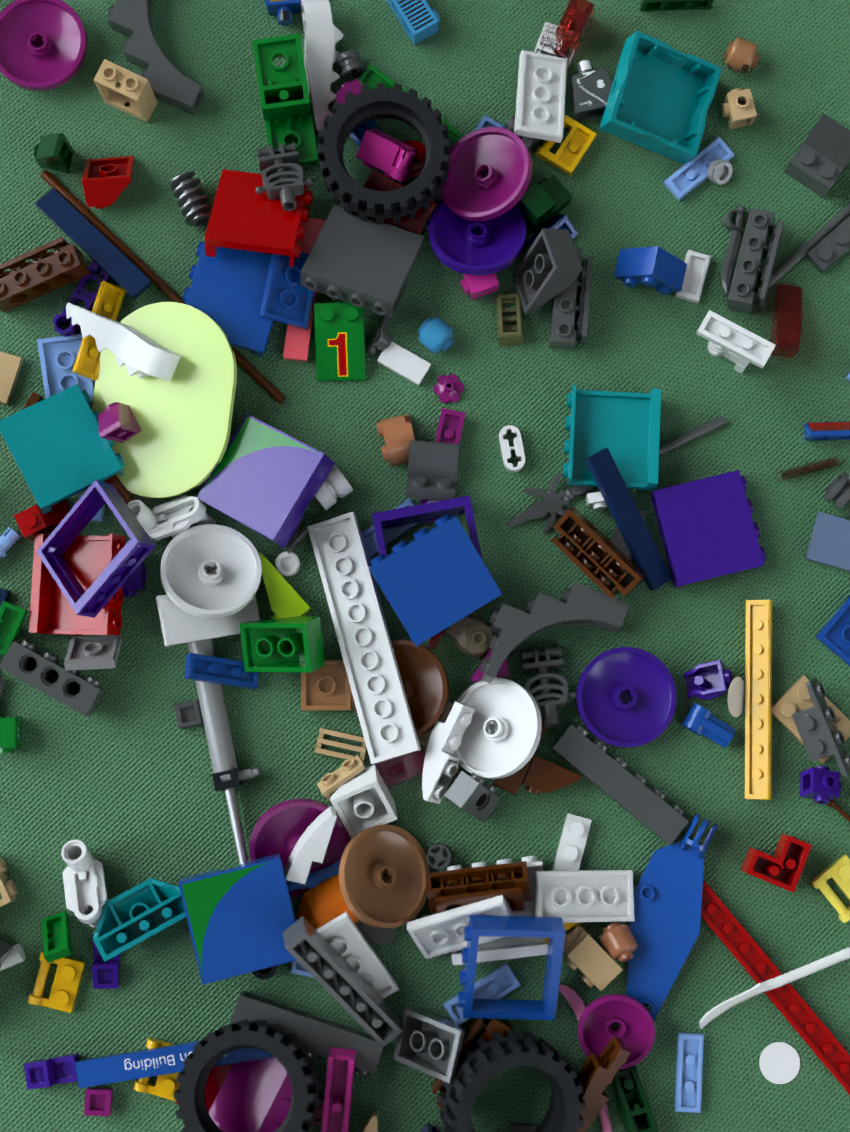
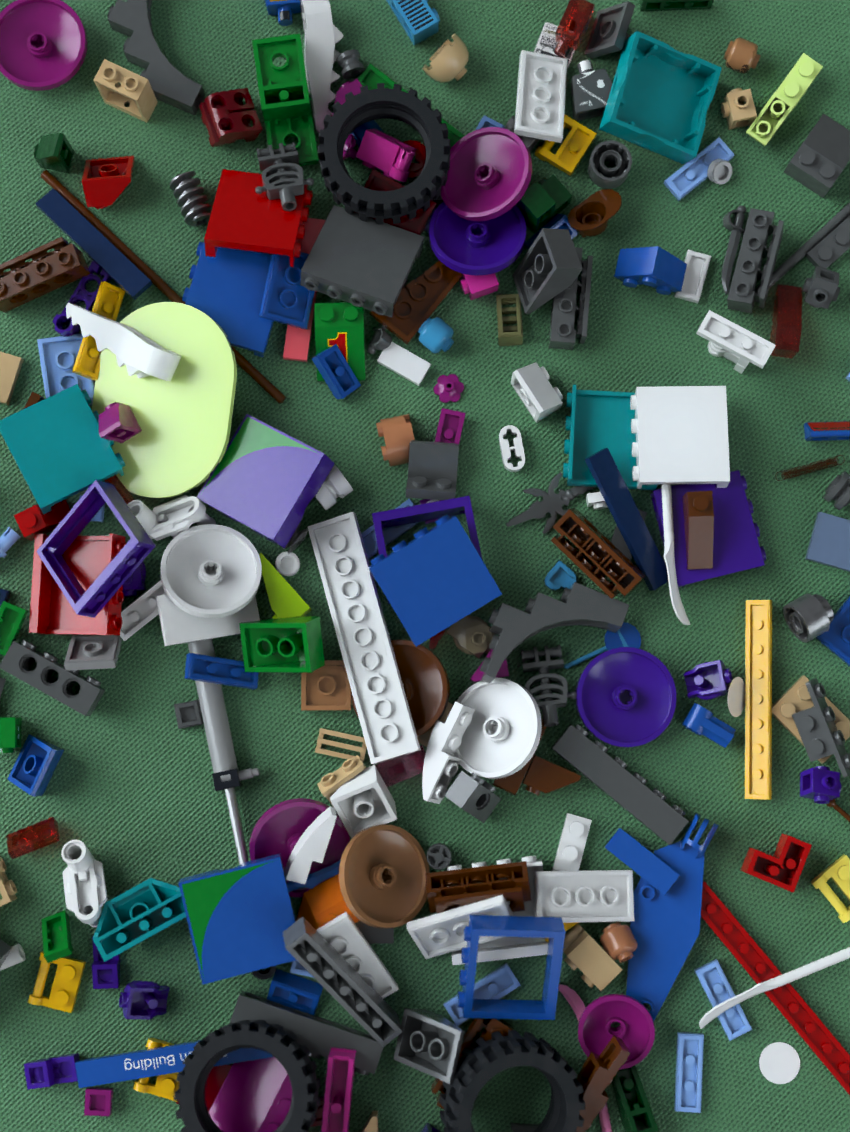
(32, 838): none -> clear red plate
(35, 765): none -> blue slope
(141, 611): none -> white plate
(143, 1000): none -> dark purple hand
(229, 118): none -> dark red hips
(295, 992): none -> blue slope
(336, 372): none -> blue slope
(349, 150): none -> magenta plant
(419, 301): none -> reddish brown wing
(448, 61): none -> tan cylinder
(536, 391): none -> white slope
(560, 577): none -> dark azure tile
(593, 213): none -> reddish brown piece
(610, 30): none -> dark grey tile
(613, 152): none -> dark grey piece
(625, 637): none -> blue piece
(642, 861): none -> blue tile
(669, 556): none -> white piece
(680, 435): none -> white panel
(699, 529): none -> reddish brown slope
(719, 990): none -> light blue tile
(784, 99): none -> yellowish green slope
(808, 616): none -> flat silver piece
(821, 288): none -> dark grey brick

